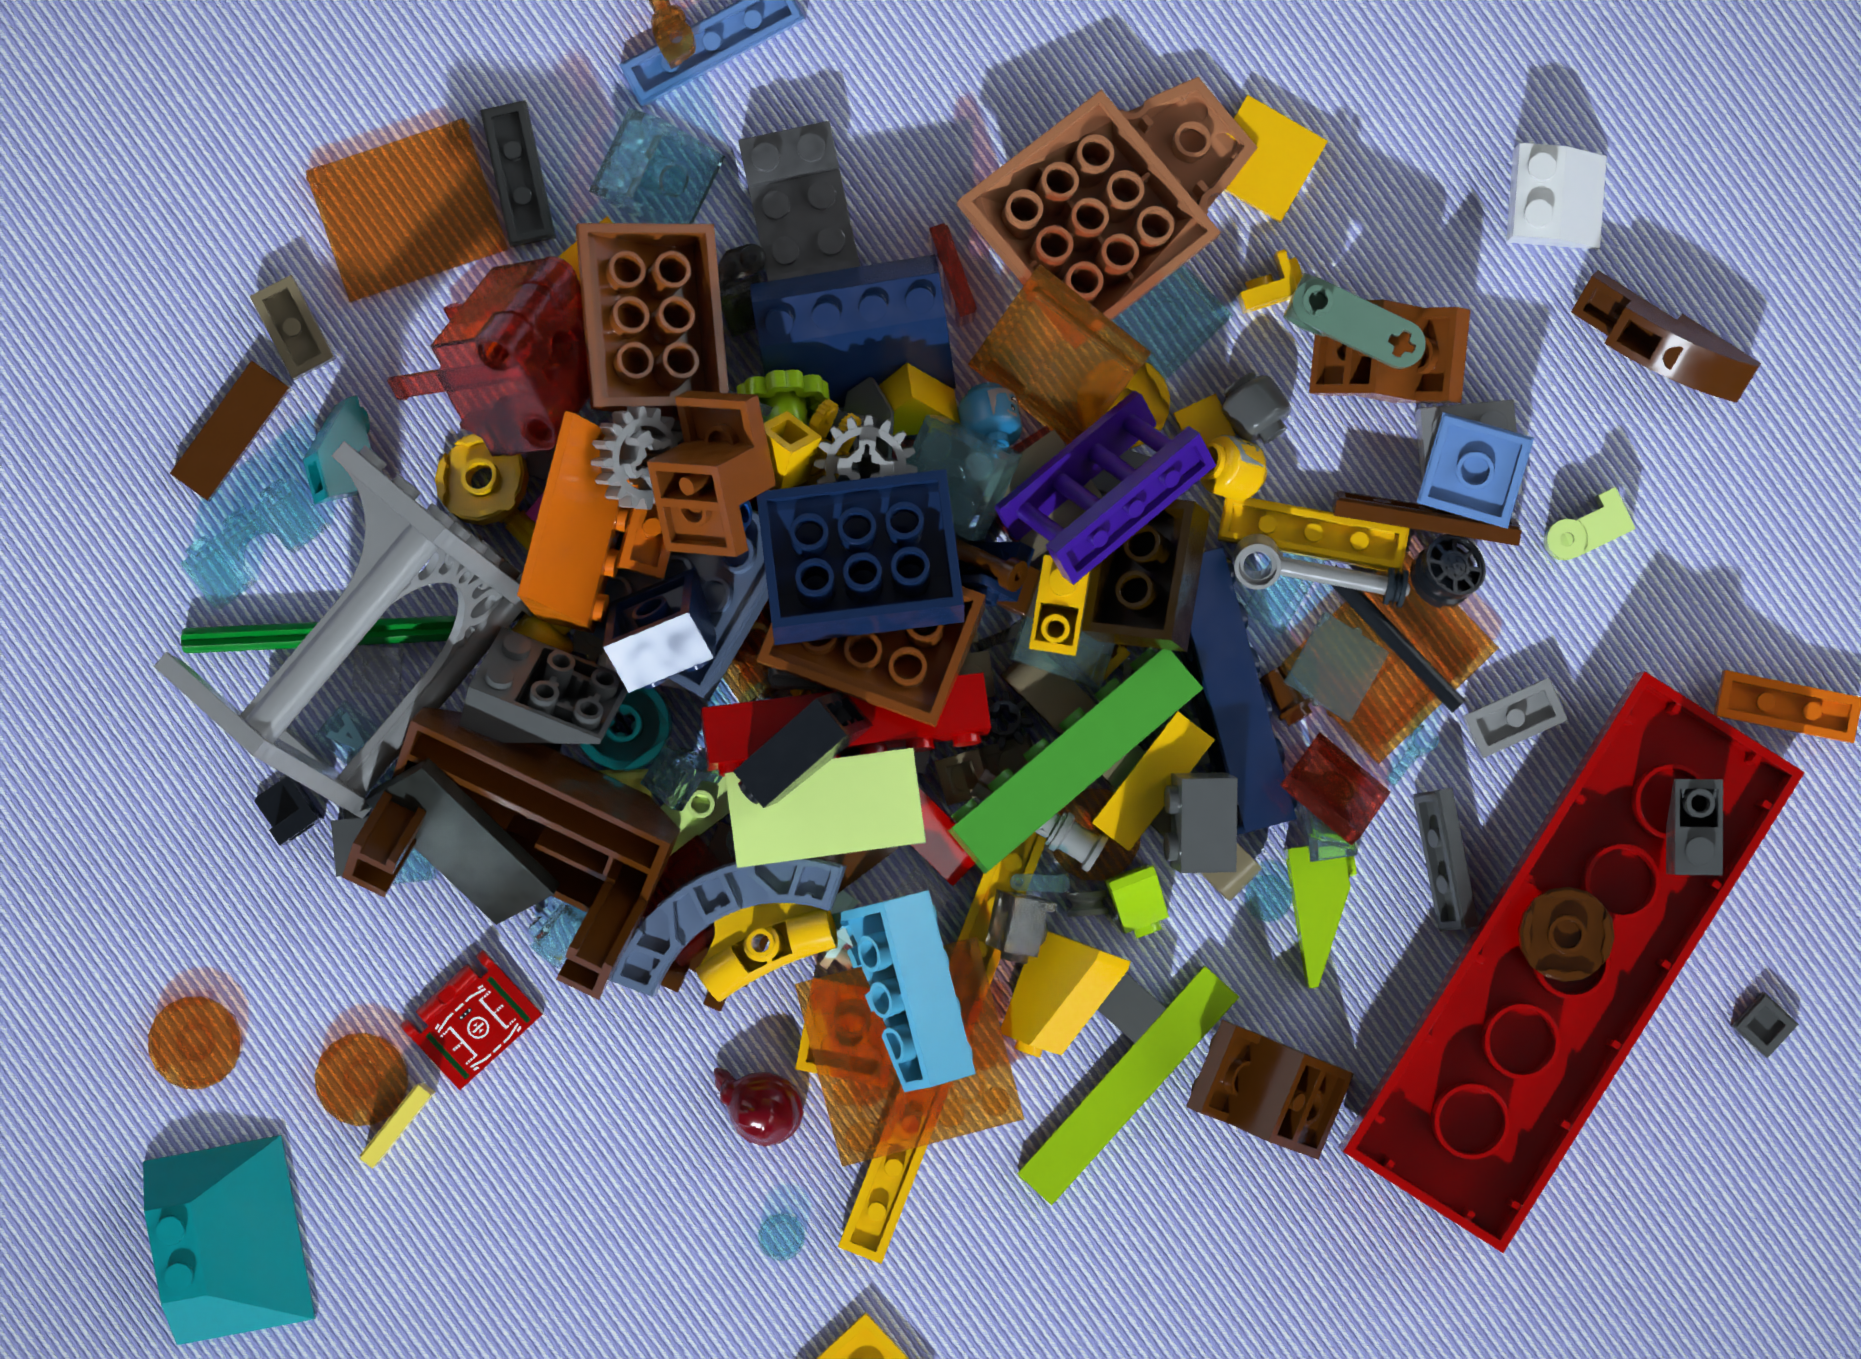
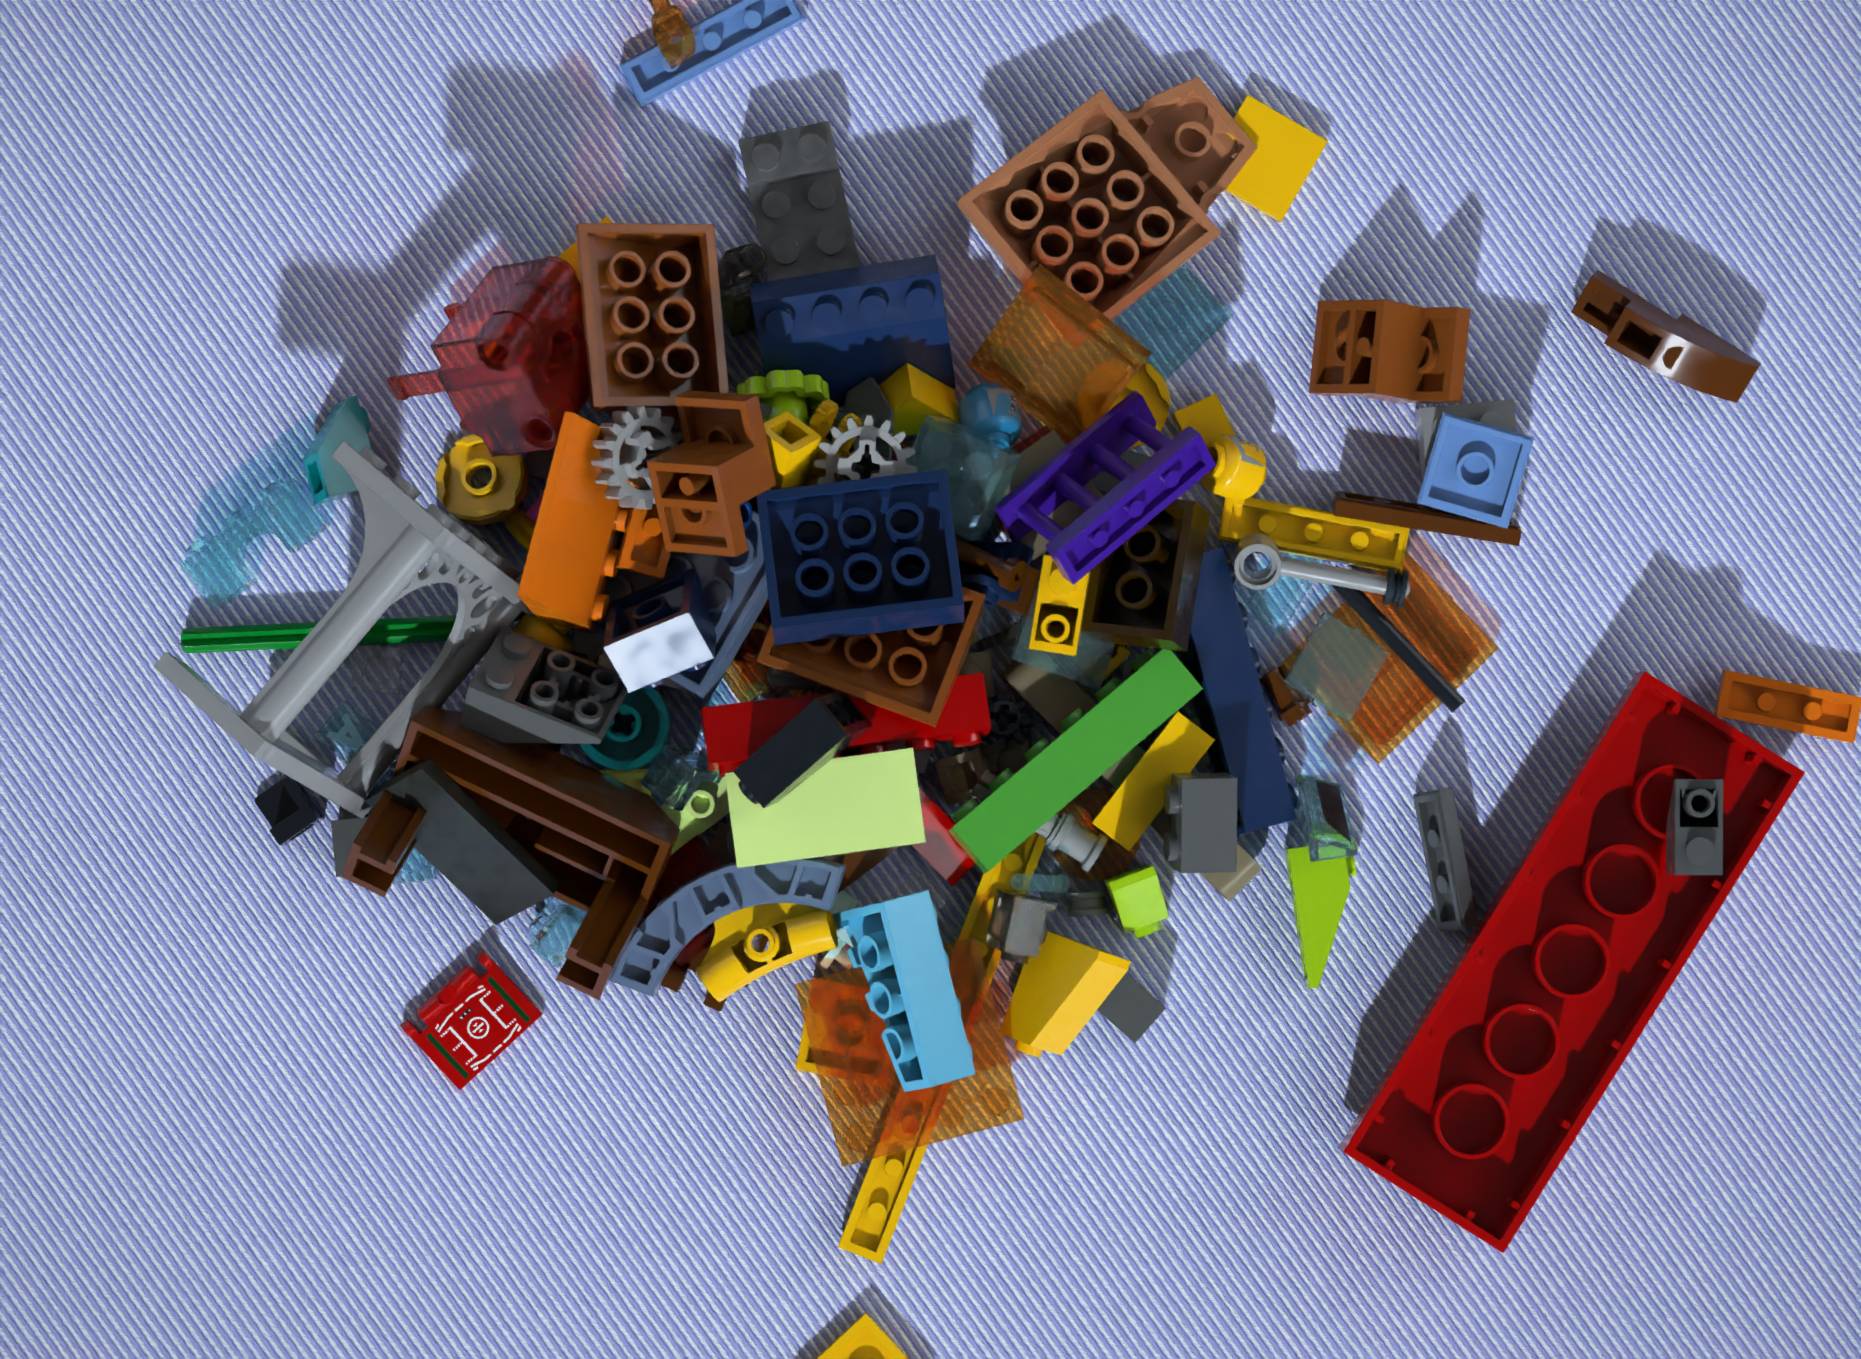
(195, 1042): clear orange tile -> none
(226, 1240): teal slope -> none
(230, 431): reddish brown tile -> none
(292, 327): dark tan plate -> none
(361, 1079): clear orange tile -> none
(396, 1124): light yellow tile -> none
(407, 210): clear orange piece -> none
(518, 173): dark grey tile -> none
(656, 171): clear light blue slope -> none
(760, 1105): dark red hat -> none
(781, 1236): clear light blue tile -> none
(952, 274): clear red tile -> none
(1127, 1085): lime tile -> none
(1256, 408): dark grey head -> none
(1265, 292): yellow bracket -> none
(1268, 898): clear light blue piece -> none
(1269, 1089): reddish brown bracket -> none
(1335, 788): clear red tile -> none
(1352, 321): sand green piece -> none
(1411, 755): clear light blue hand -> none
(1445, 573): black wheel -> none
(1515, 718): light grey plate -> none
(1556, 196): white slope -> none
(1566, 934): reddish brown tile -> none
(1572, 538): yellowish green leg -> none
(1764, 1025): dark grey tile -> none

